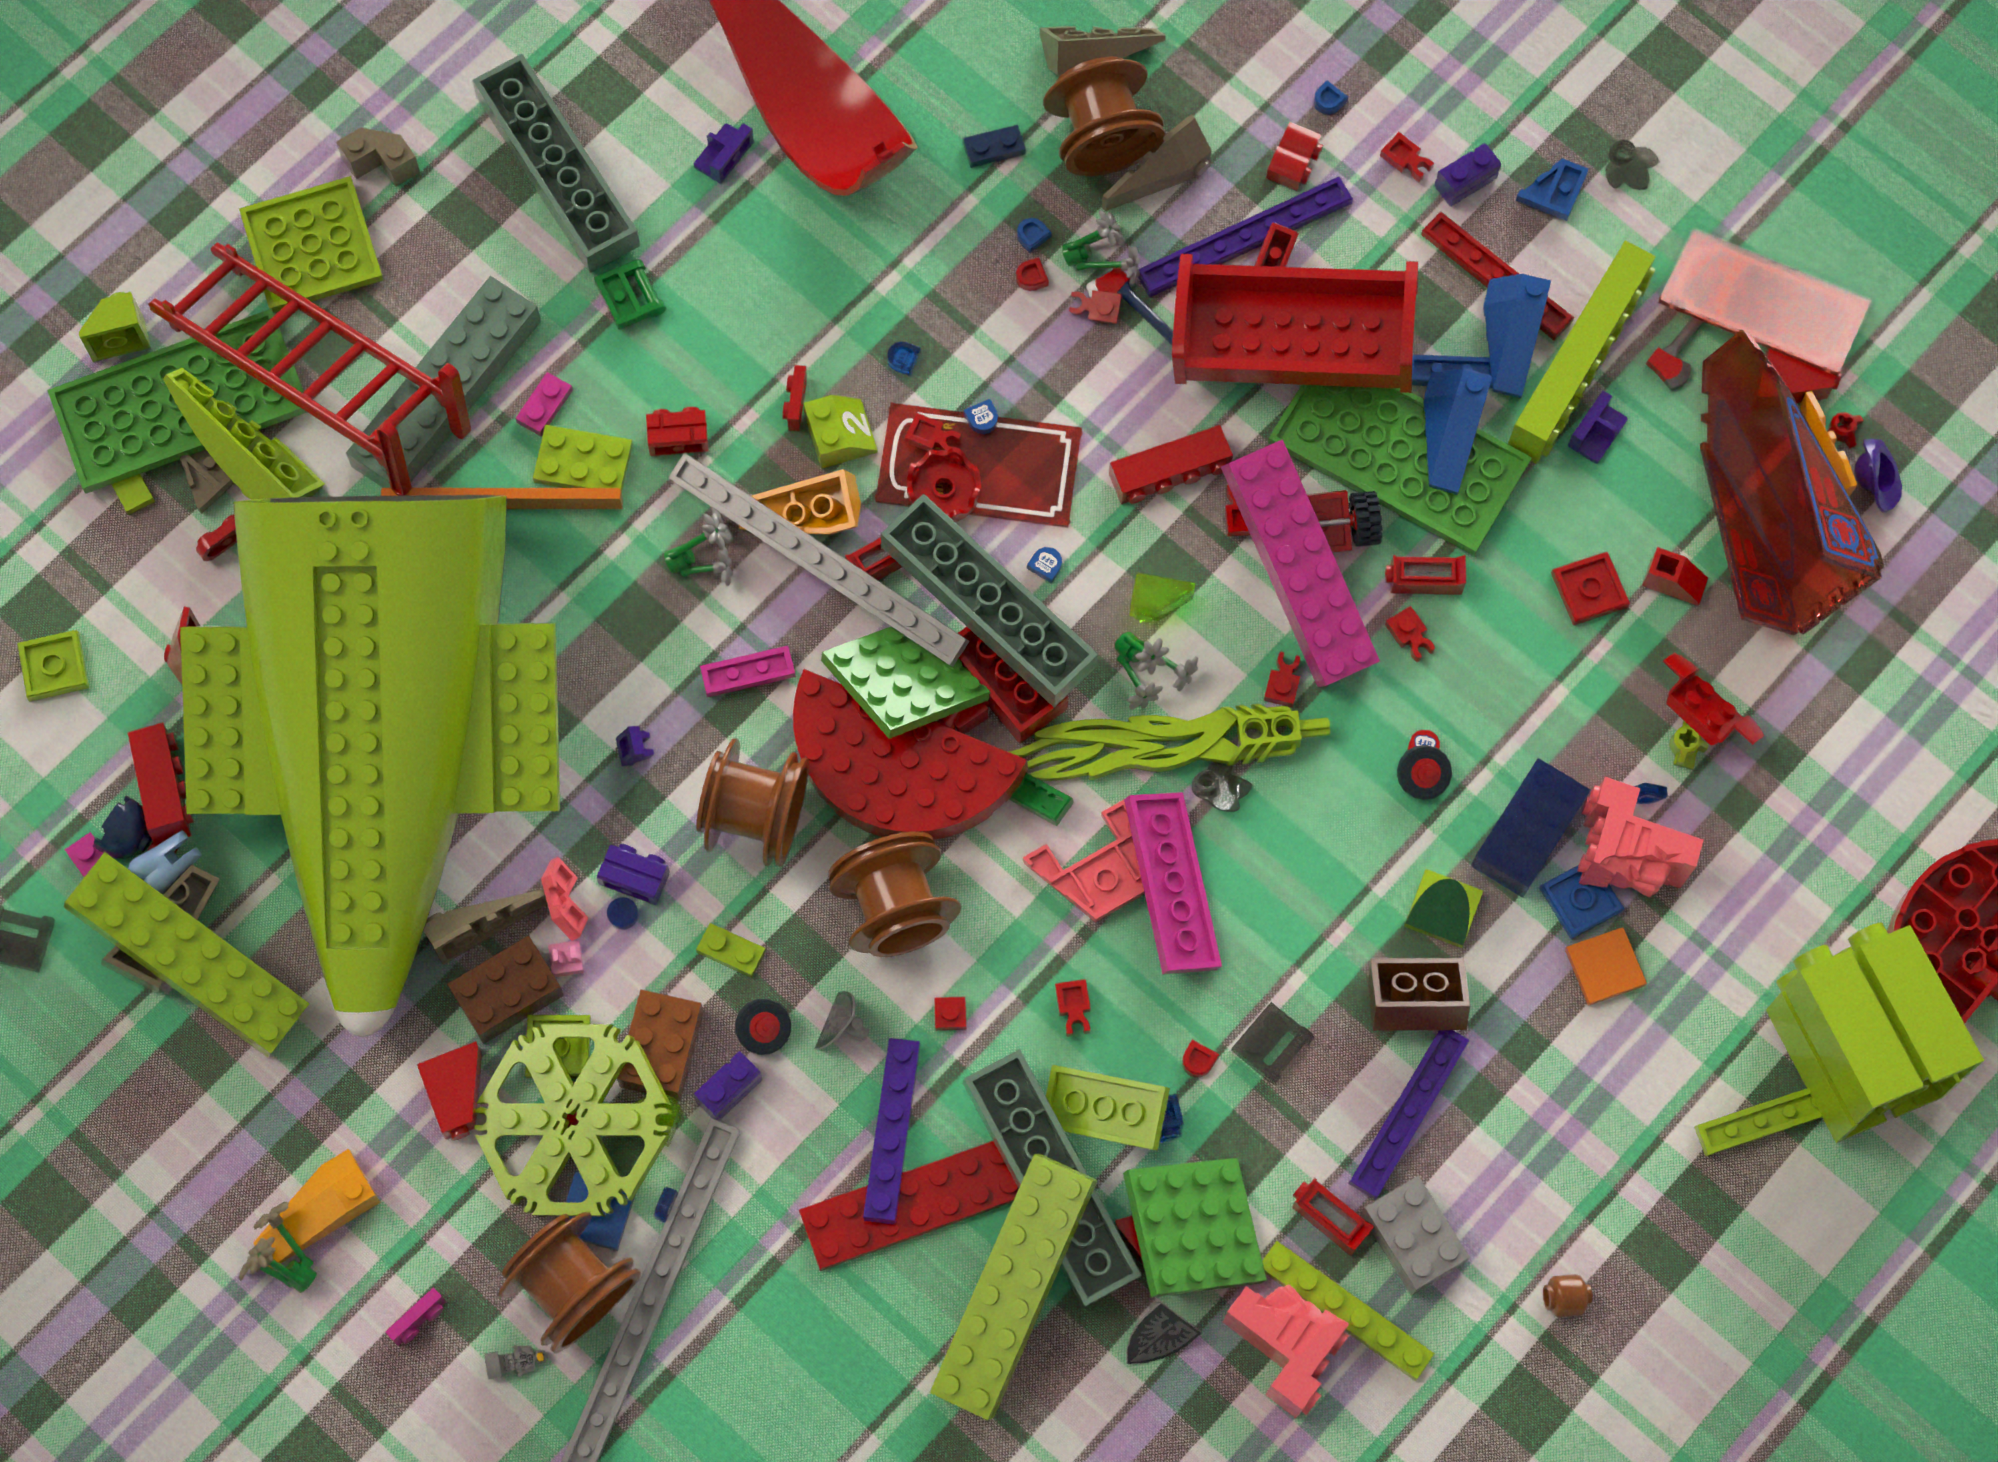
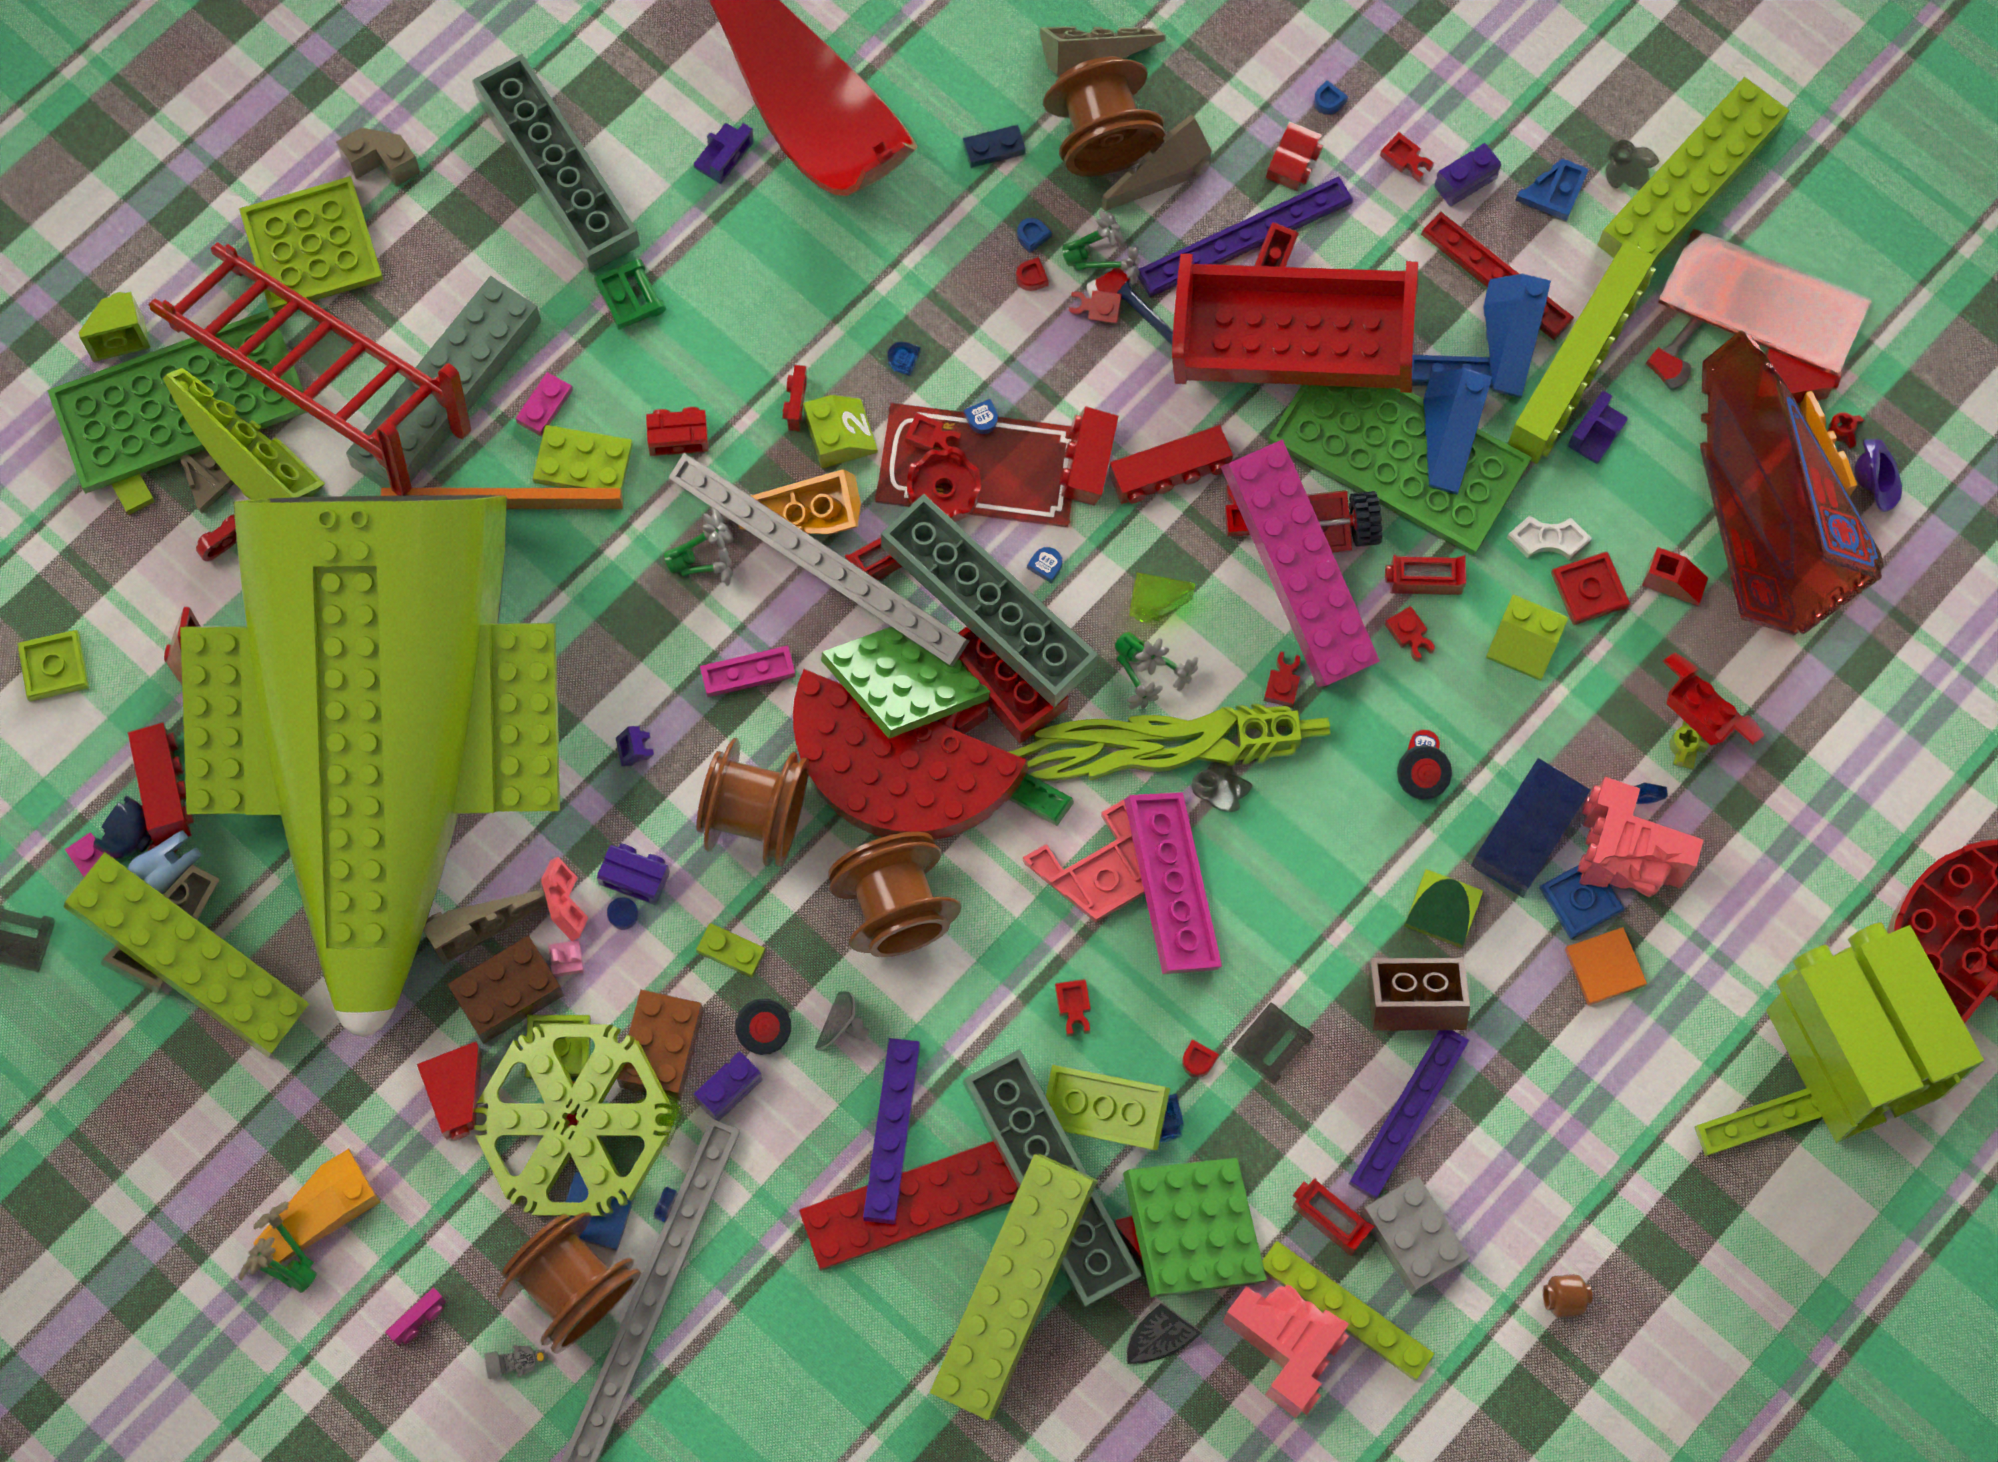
(950, 1013): red plate -> none
(1088, 455): none -> red brick
(1527, 637): none -> lime slope
(1536, 537): none -> white tile
(1697, 172): none -> lime brick

